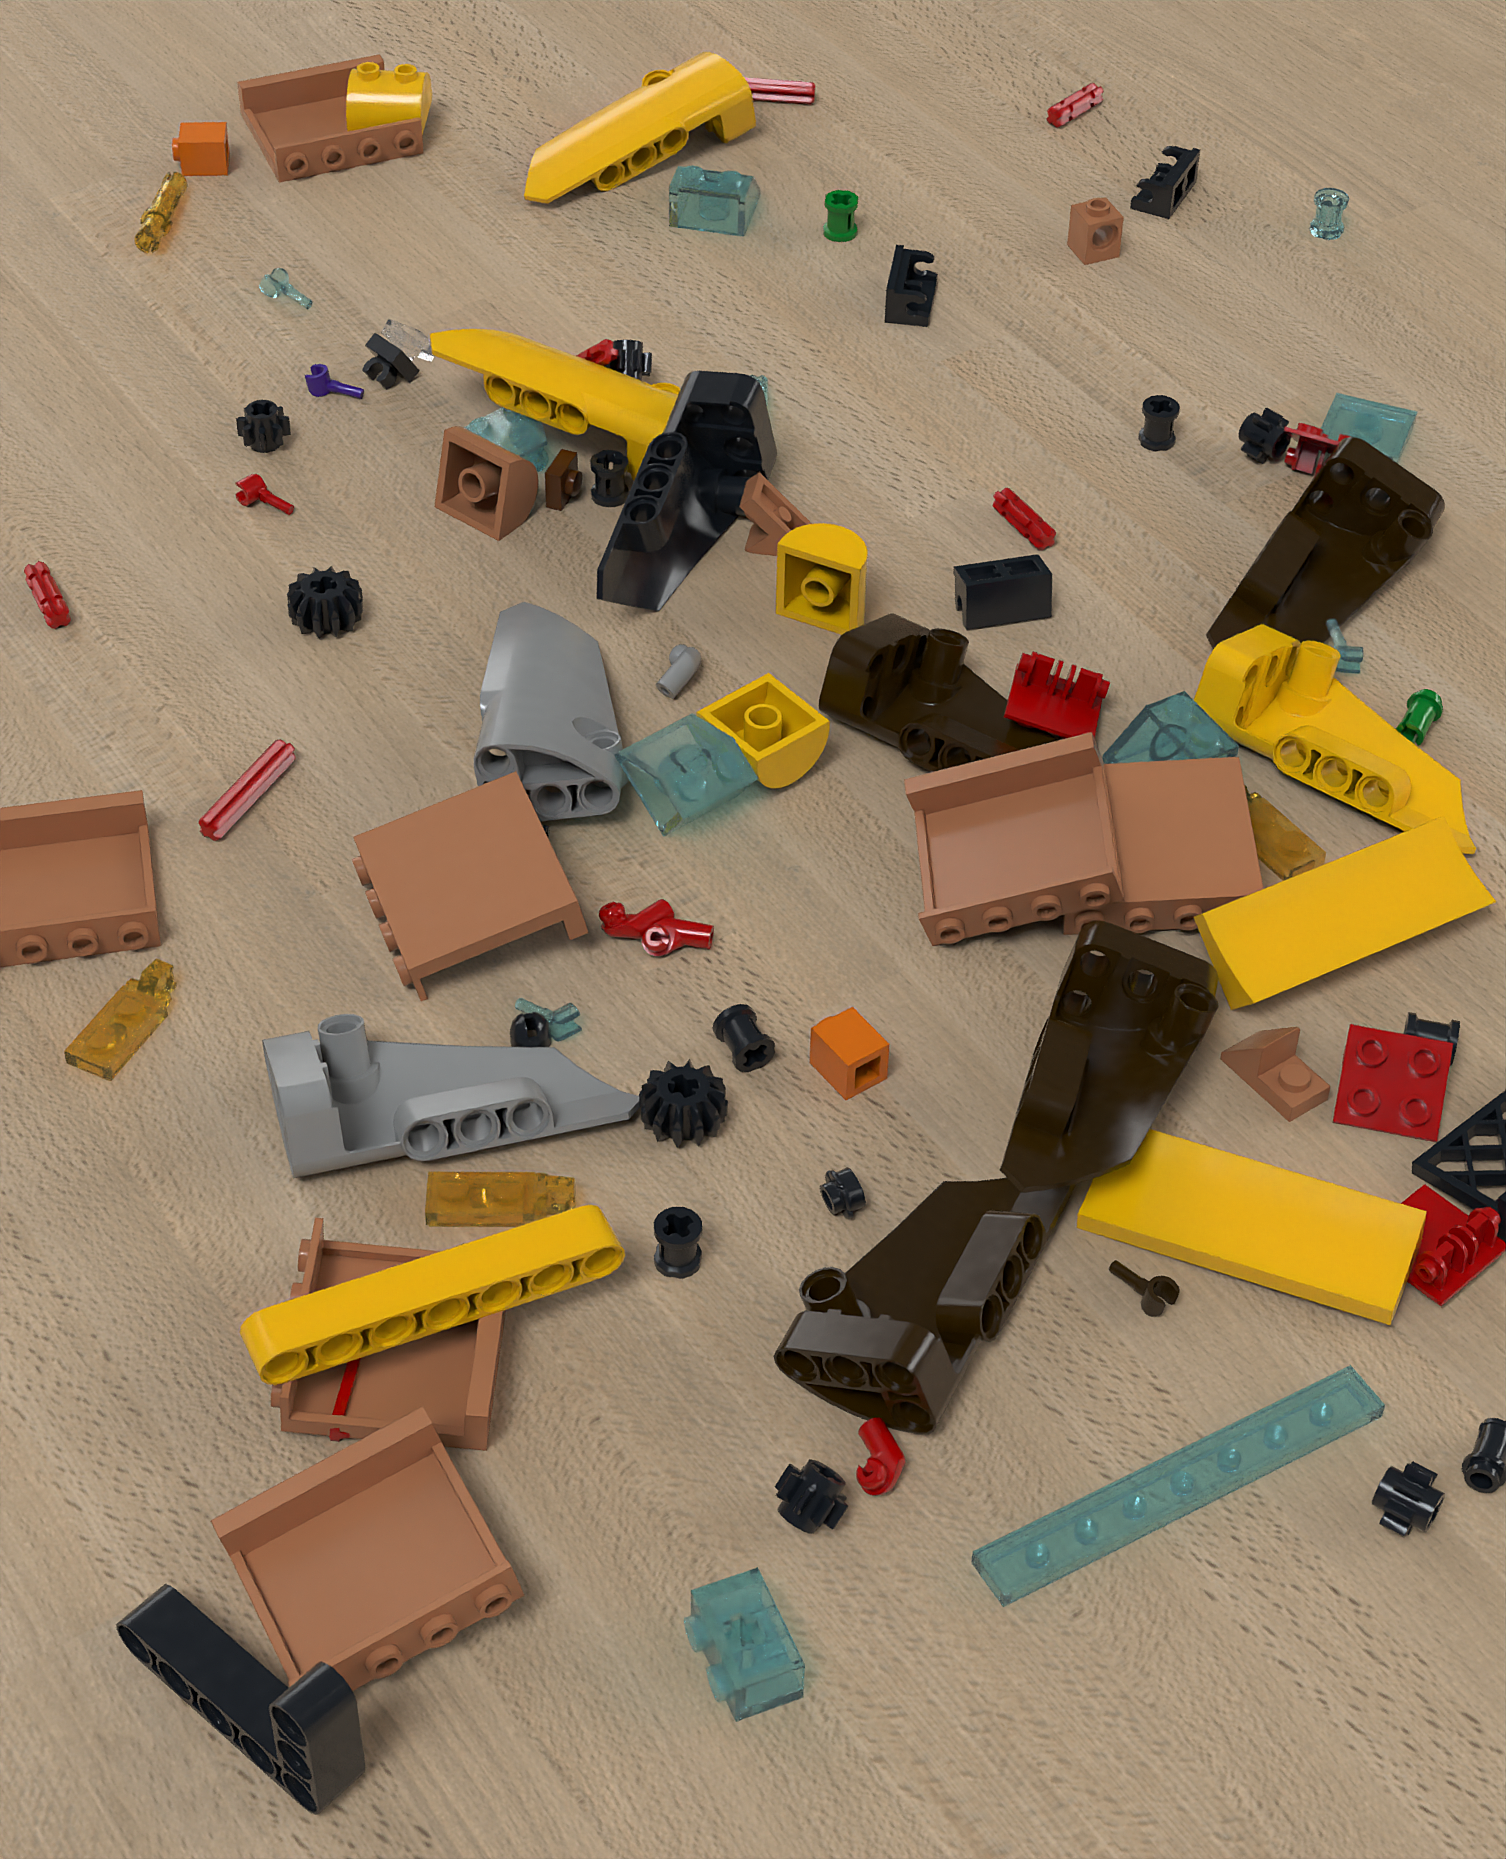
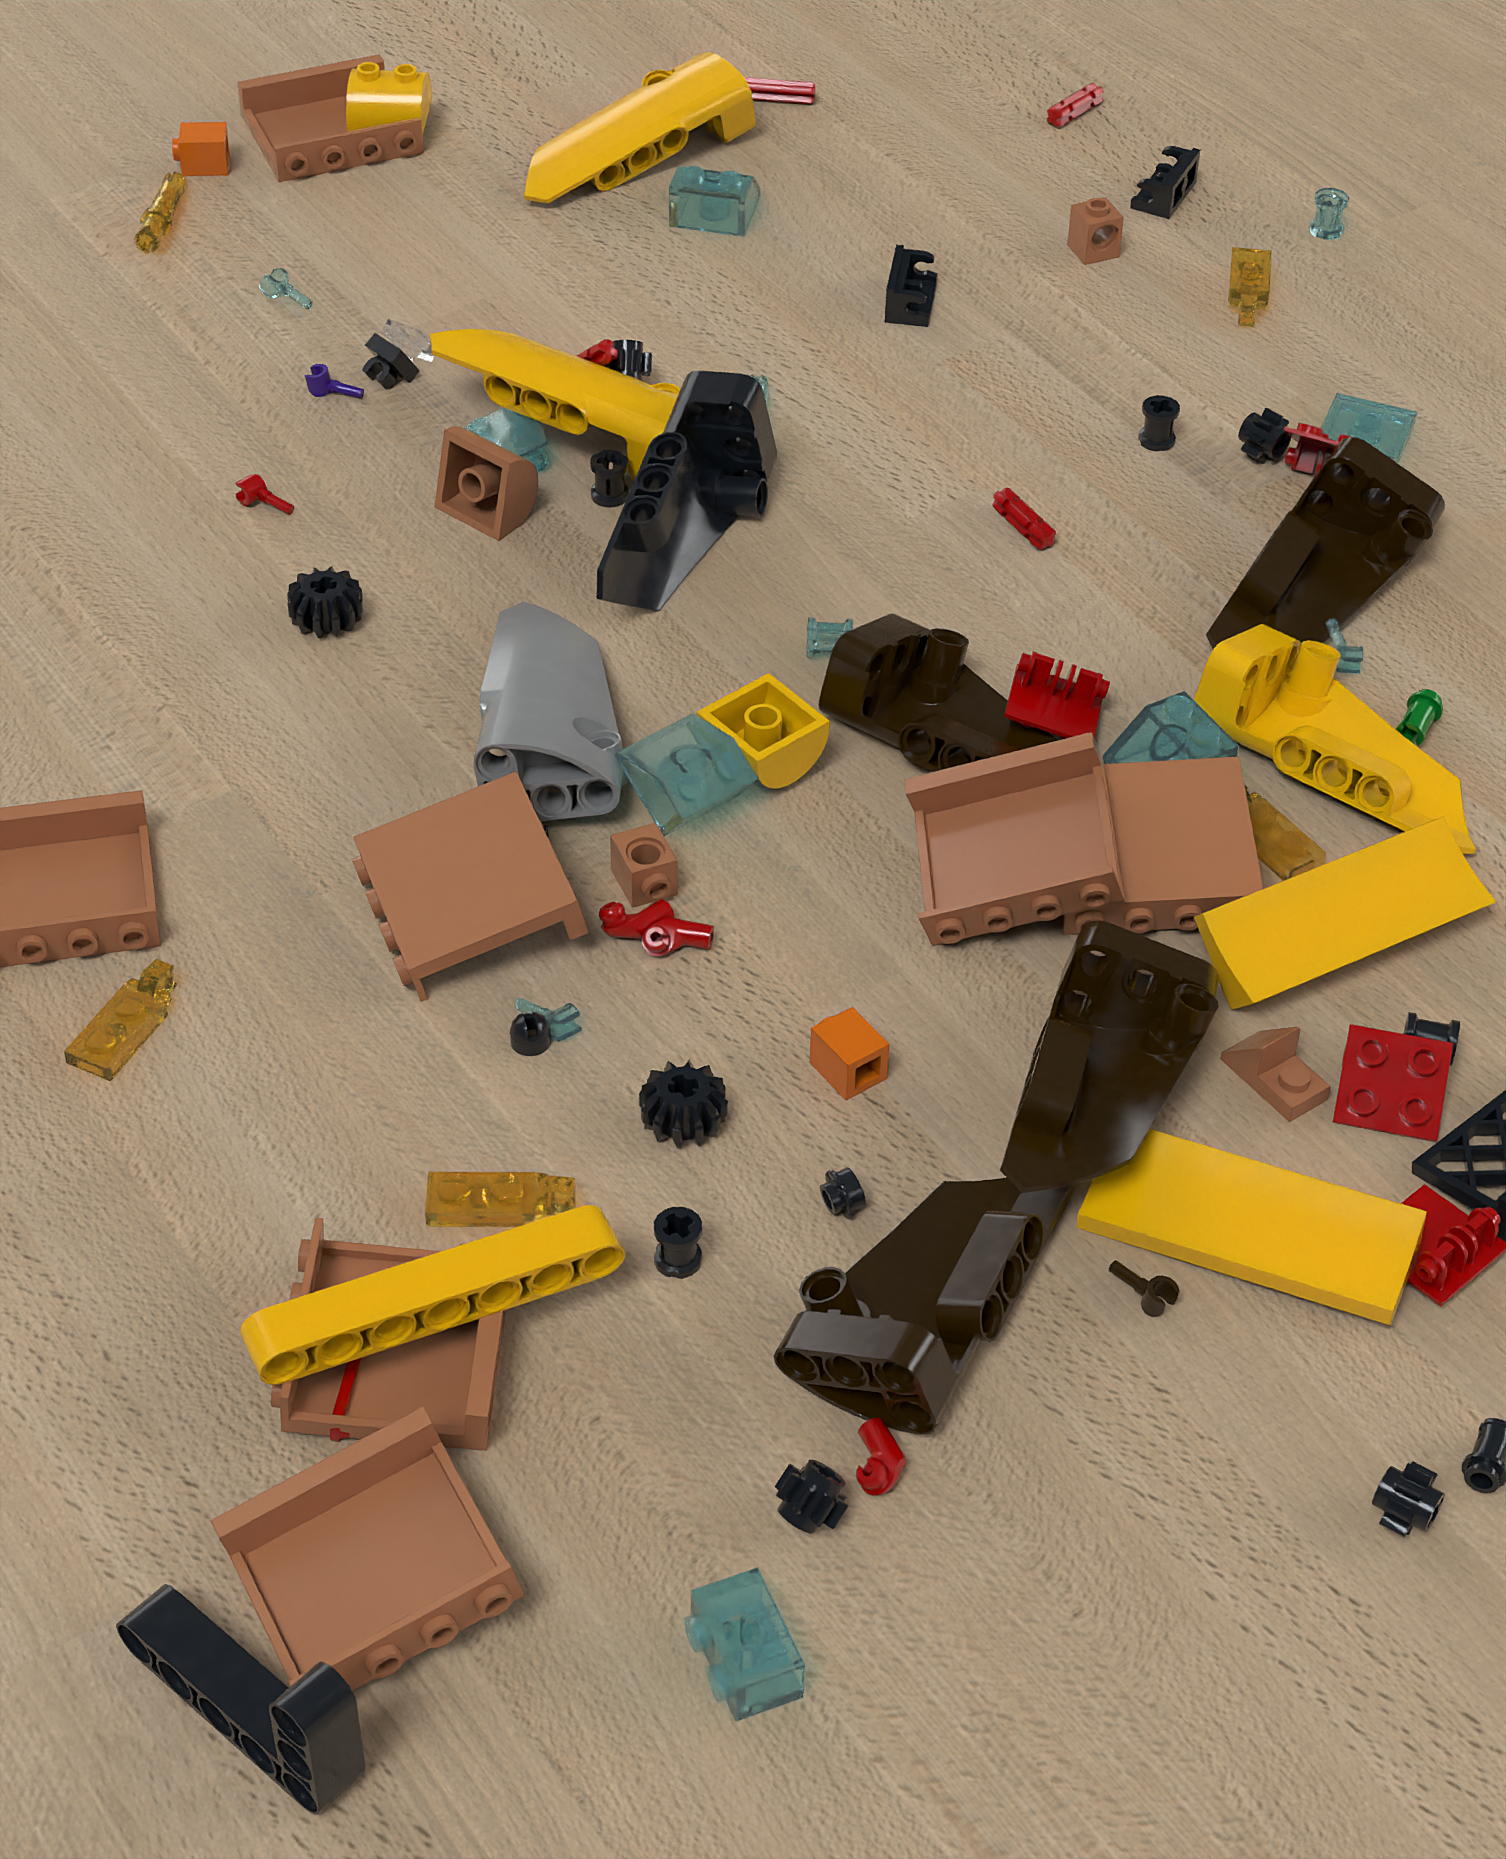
(47, 595): red axle -> none
(247, 790): axle -> none
(263, 426): black gear -> none
(384, 1100): light grey panel -> none
(562, 480): reddish brown plate -> none
(644, 865): none -> nougat brick
(683, 666): light grey arm -> none
(744, 1038): black bush -> none
(771, 515): nougat slope -> none
(822, 577): yellow brick -> none
(824, 635): none -> clear light blue bush
(840, 216): green bush -> none
(1003, 591): black hinge -> none
(1175, 1485): clear light blue tile -> none
(1249, 282): none -> clear yellow hinge

